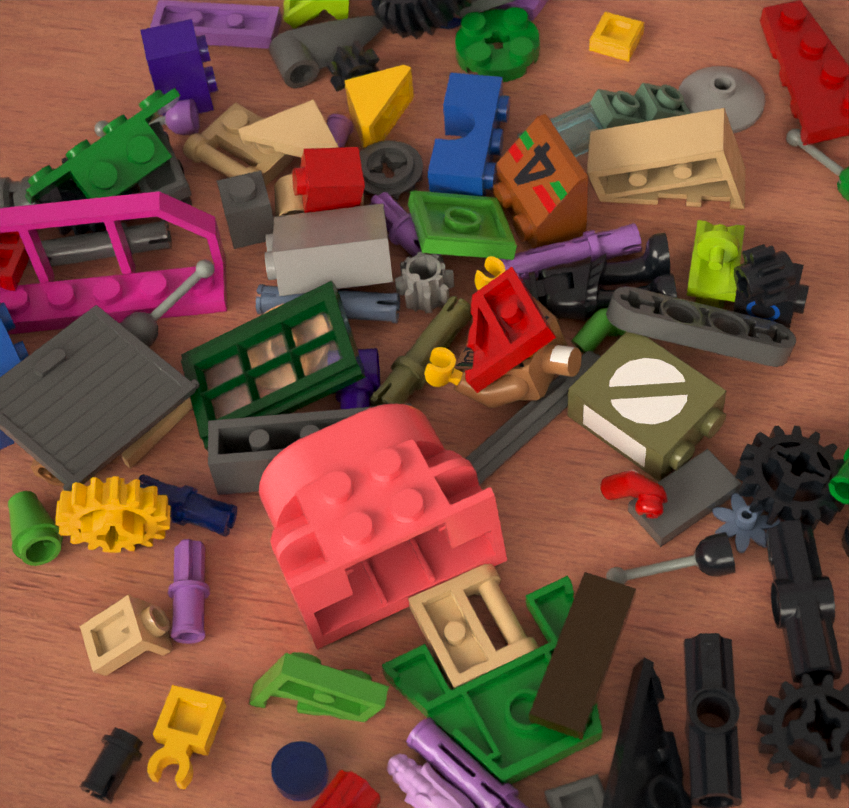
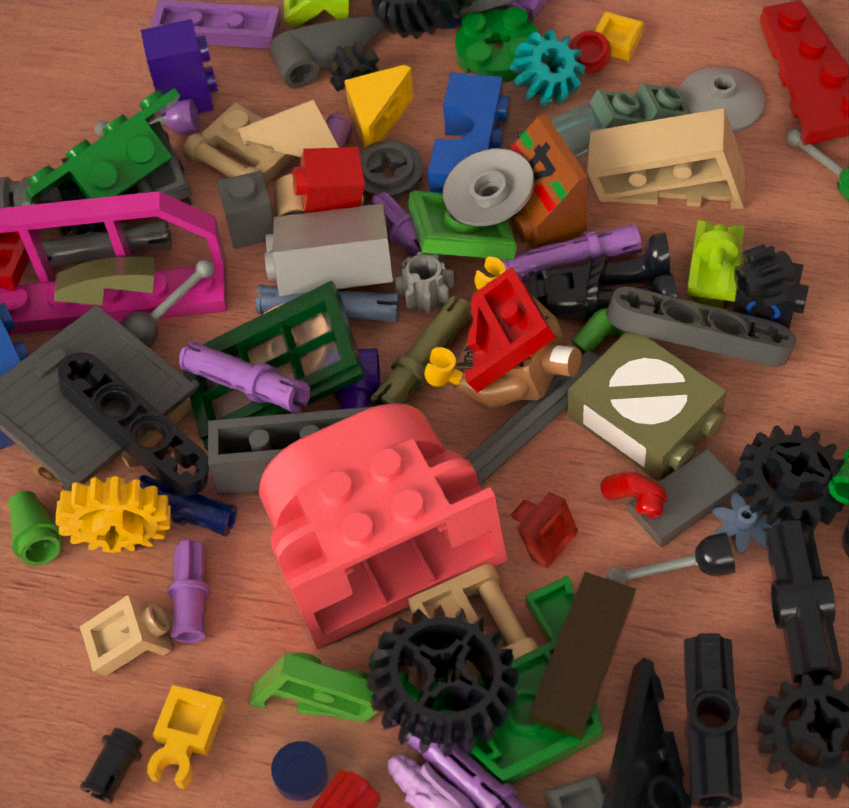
(87, 280): none -> olive slope
(137, 419): none -> black beam
(258, 381): none -> medium lavender pin
(413, 652): none -> black gear
(488, 187): none -> light grey dish
(545, 528): none -> clear red tile
(557, 59): none -> teal gear
(595, 50): none -> red plate

